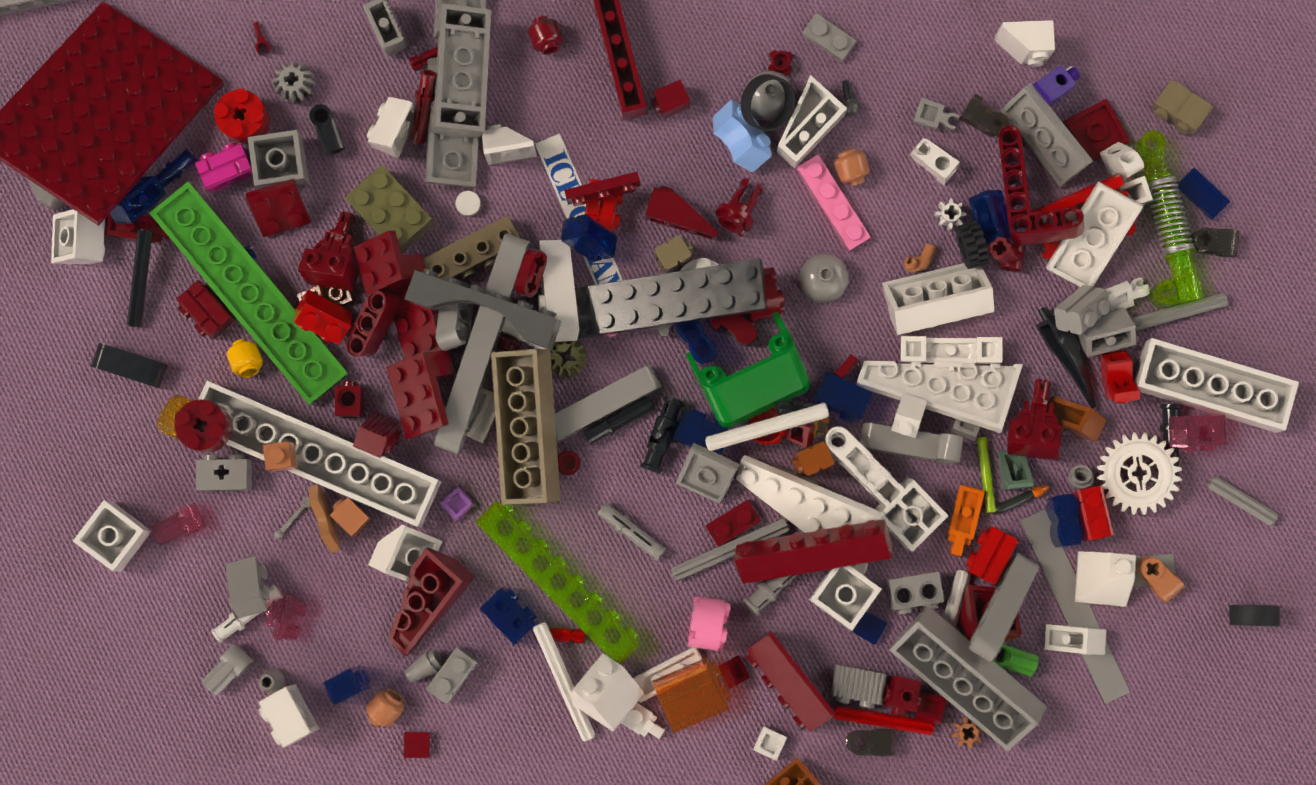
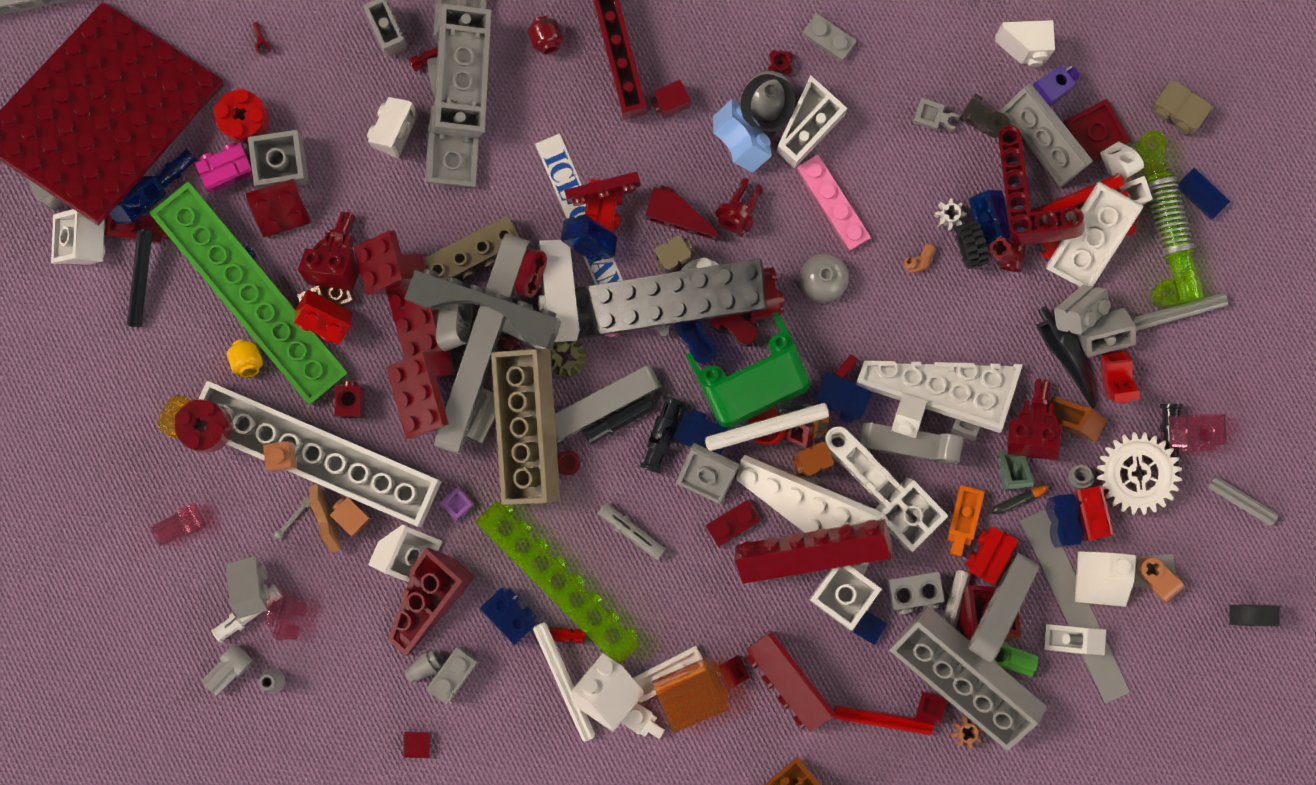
(112, 536): white brick -> none
(129, 365): black beam -> none
(205, 310): dark red brick -> none
(209, 478): light grey brick -> none
(288, 716): white brick -> none
(299, 87): light grey gear -> none
(327, 131): black piece -> none
(347, 685): clear blue brick -> none
(378, 435): dark red brick -> none
(381, 316): dark red beam -> none
(385, 708): nougat head -> none
(390, 208): olive brick -> none
(423, 105): dark red pin -> none
(468, 203): white tile -> none
(506, 145): white slope -> none
(707, 623): bright pink brick -> none
(727, 550): light grey axle -> none
(766, 593): light grey pin -> none
(769, 743): white plate -> none
(851, 103): piece -> none
(852, 166): nougat head -> none
(857, 685): light grey brick -> none
(876, 742): clear smoke piece -> none
(902, 695): dark red brick -> none
(935, 160): white leg -> none
(938, 297): white slope -> none
(951, 350): white slope -> none
(986, 474): lime bar -> none
(1124, 293): white plate -> none
(1215, 385): white brick -> none
(1218, 242): clear smoke piece -> none

